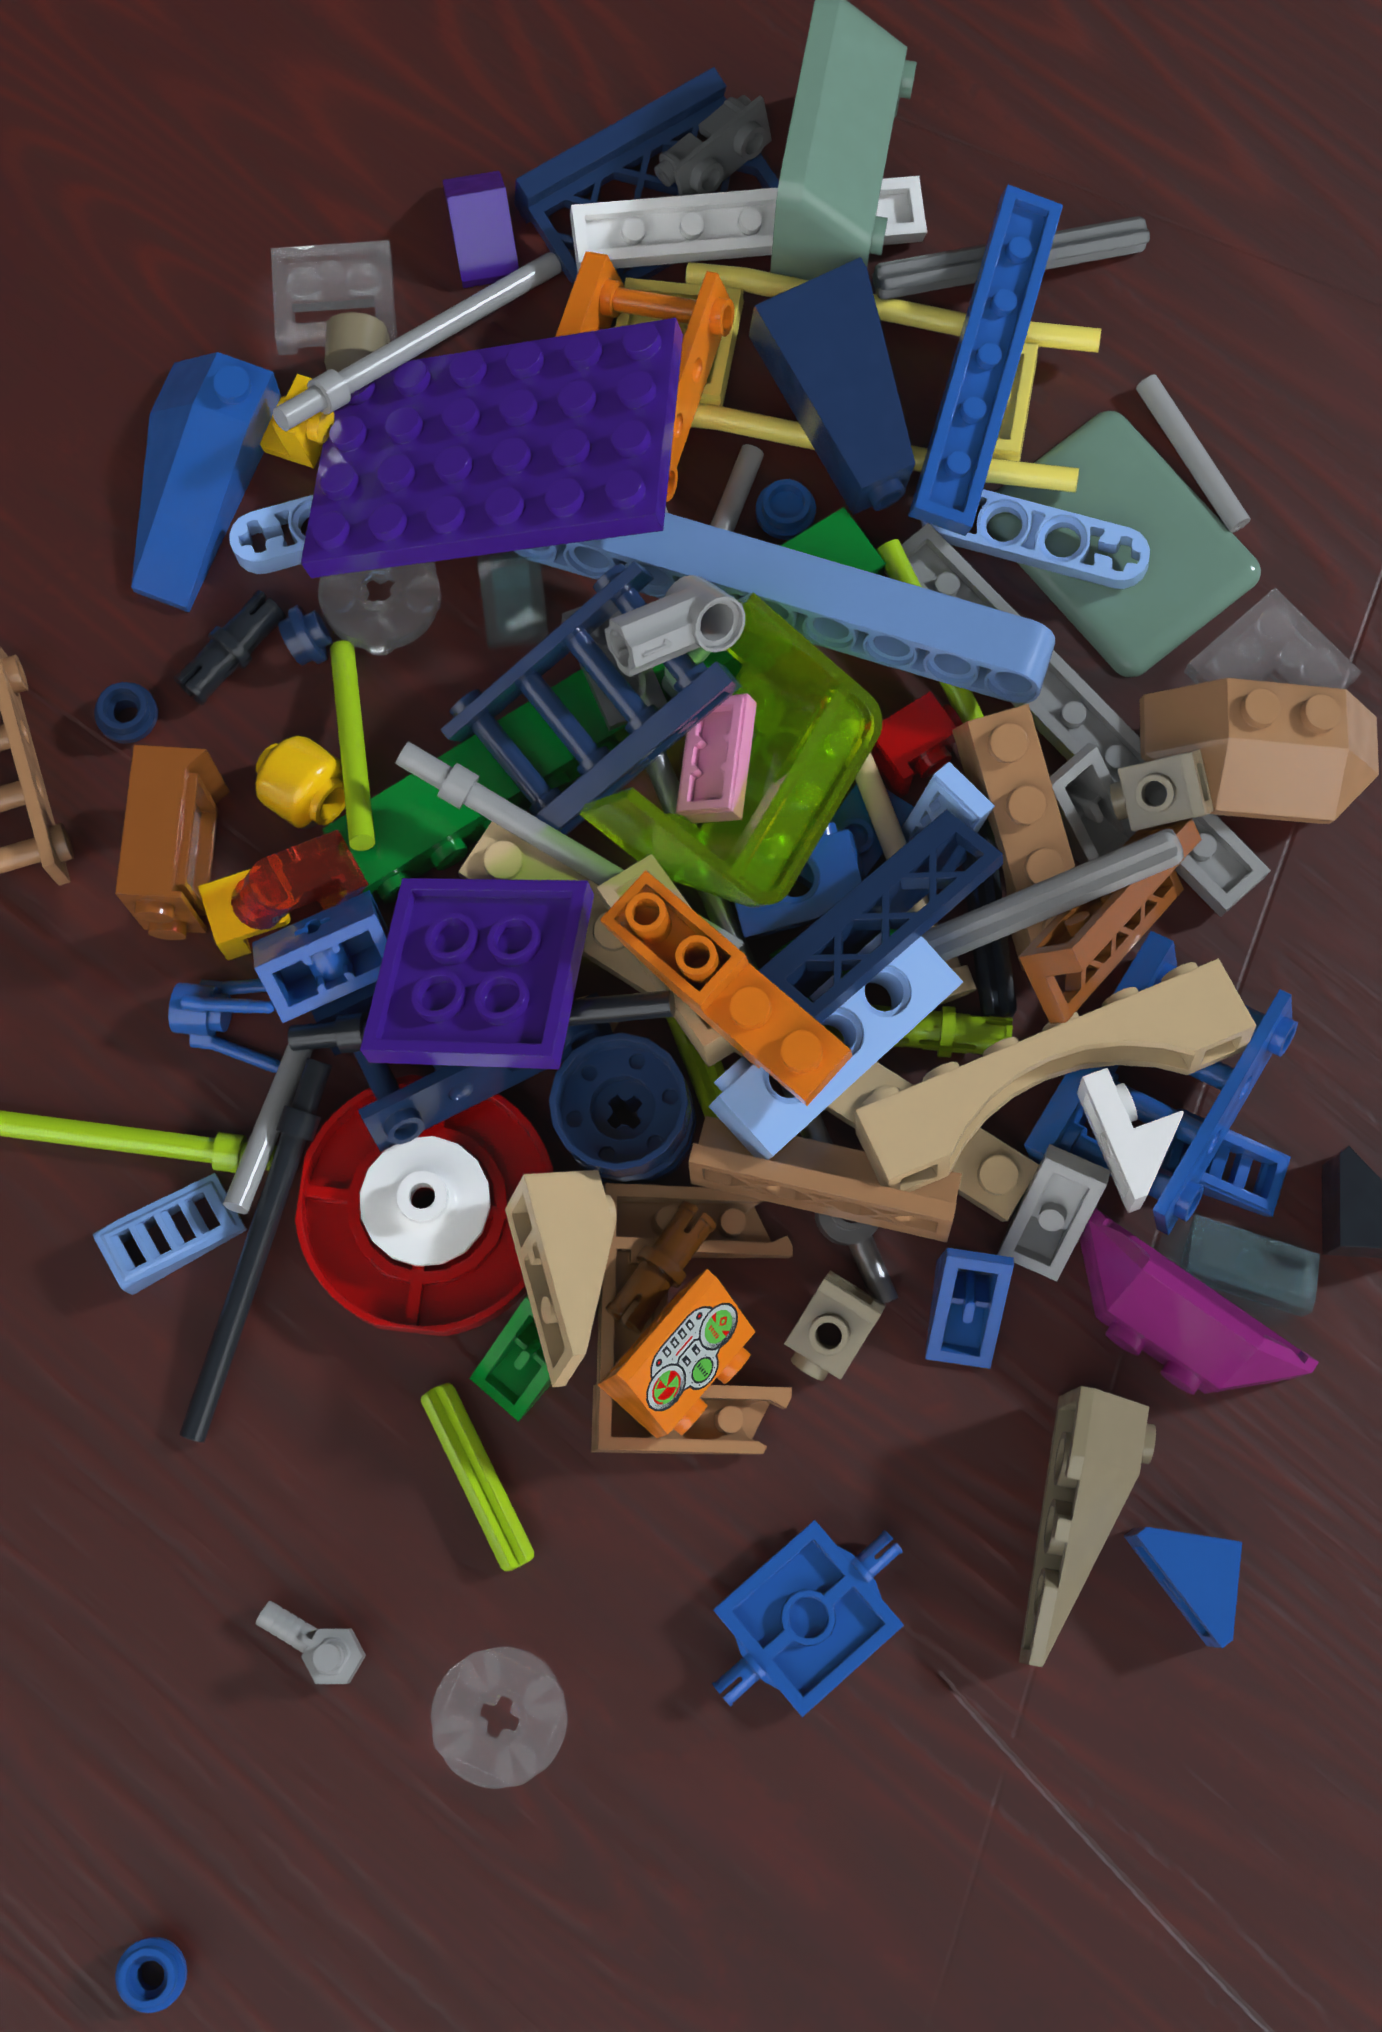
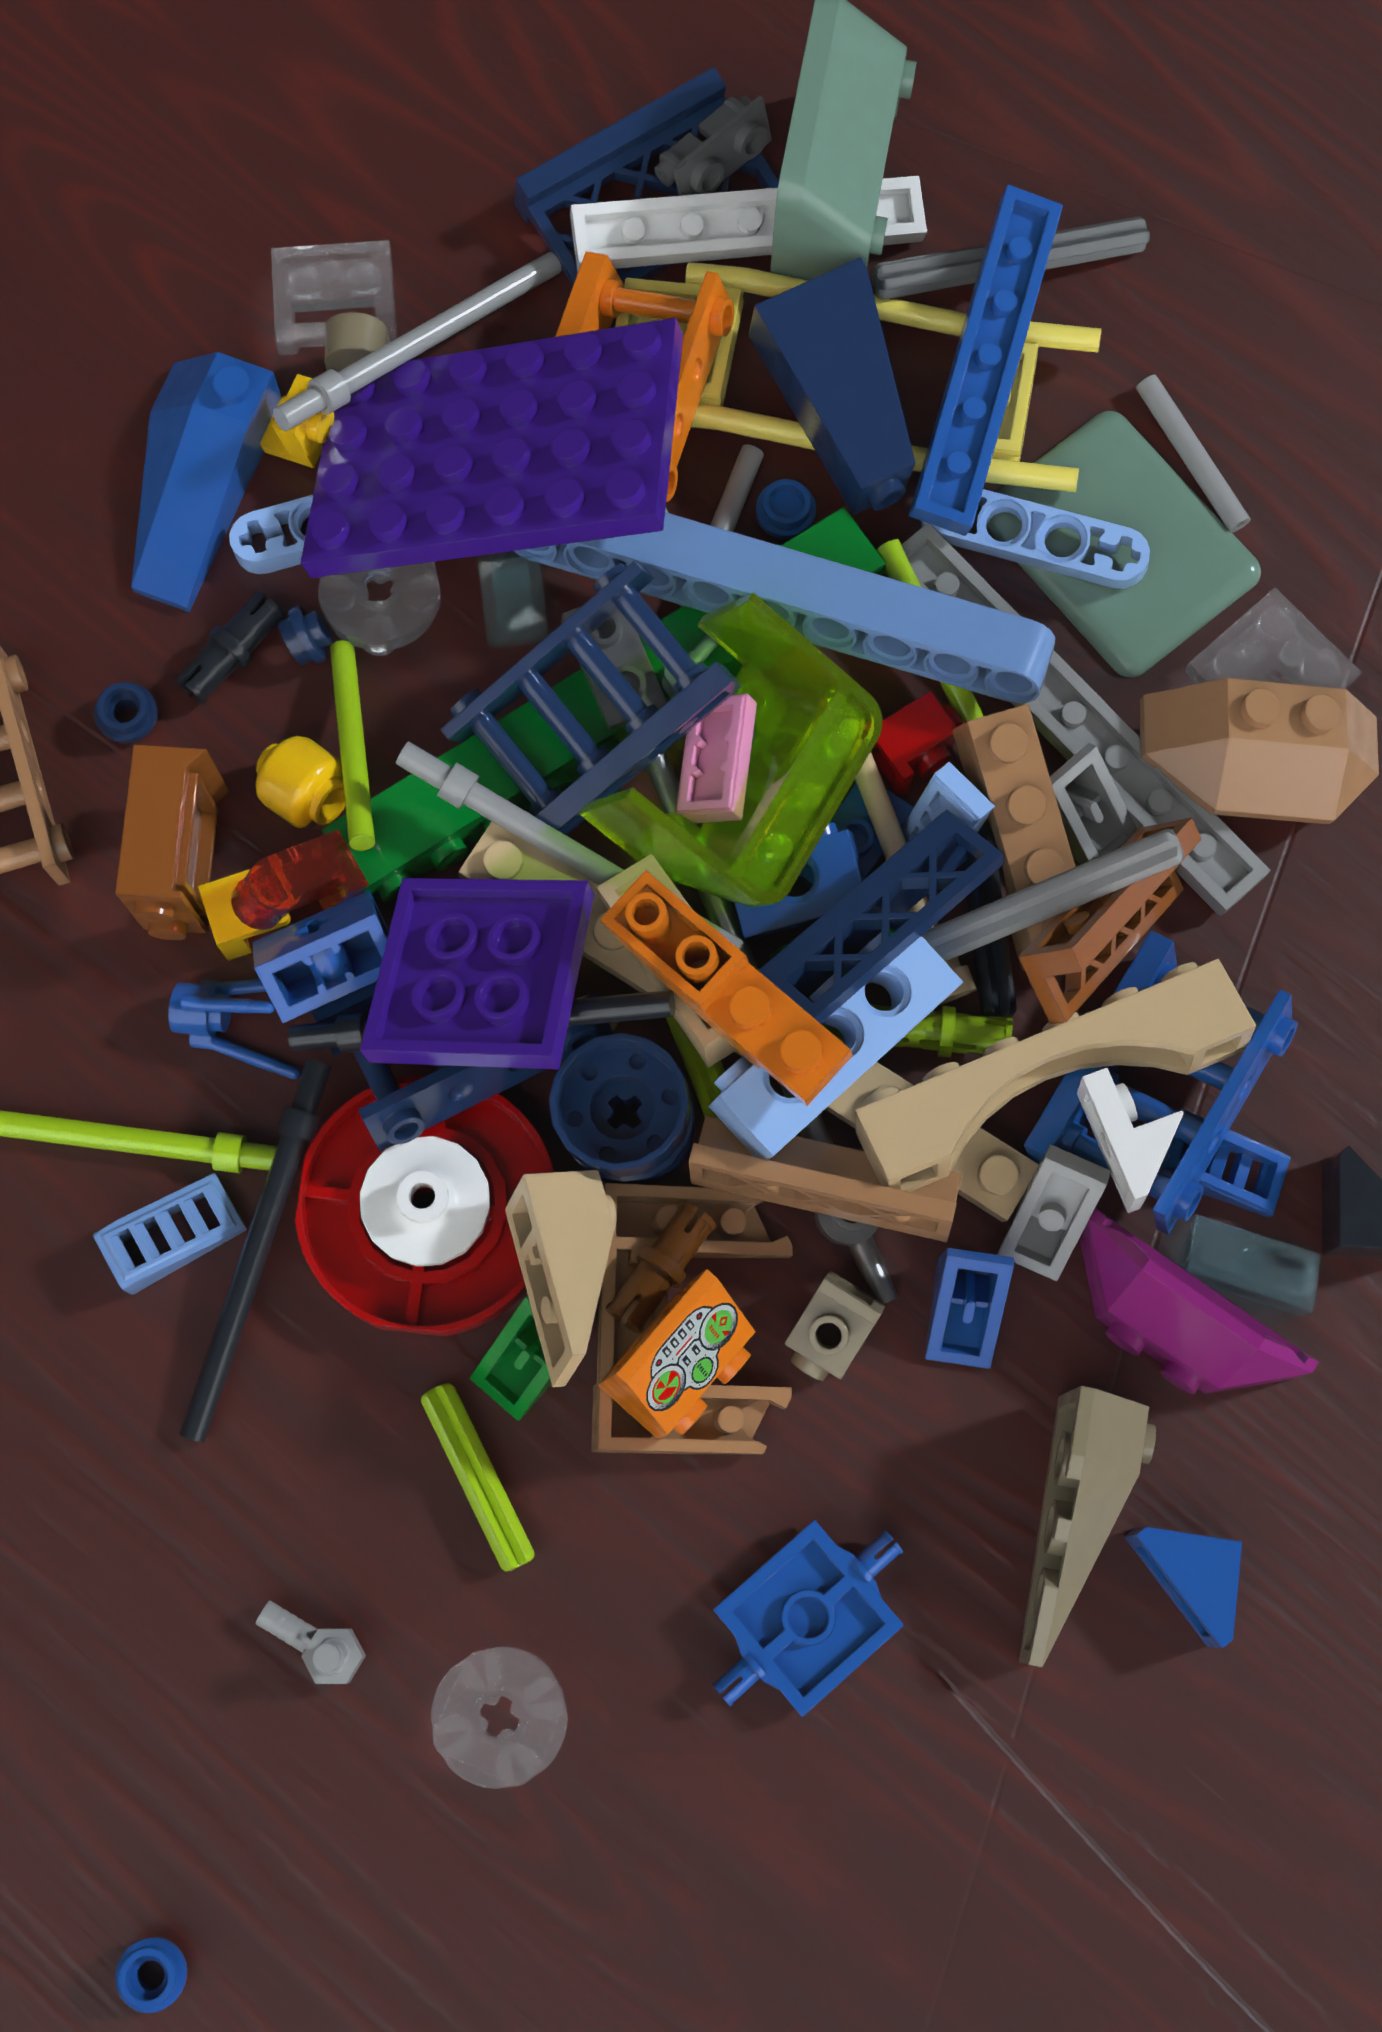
(264, 1132): light grey bar -> none
(481, 227): dark purple slope -> none
(685, 619): light grey piece -> none
(1185, 785): dark tan brick -> none

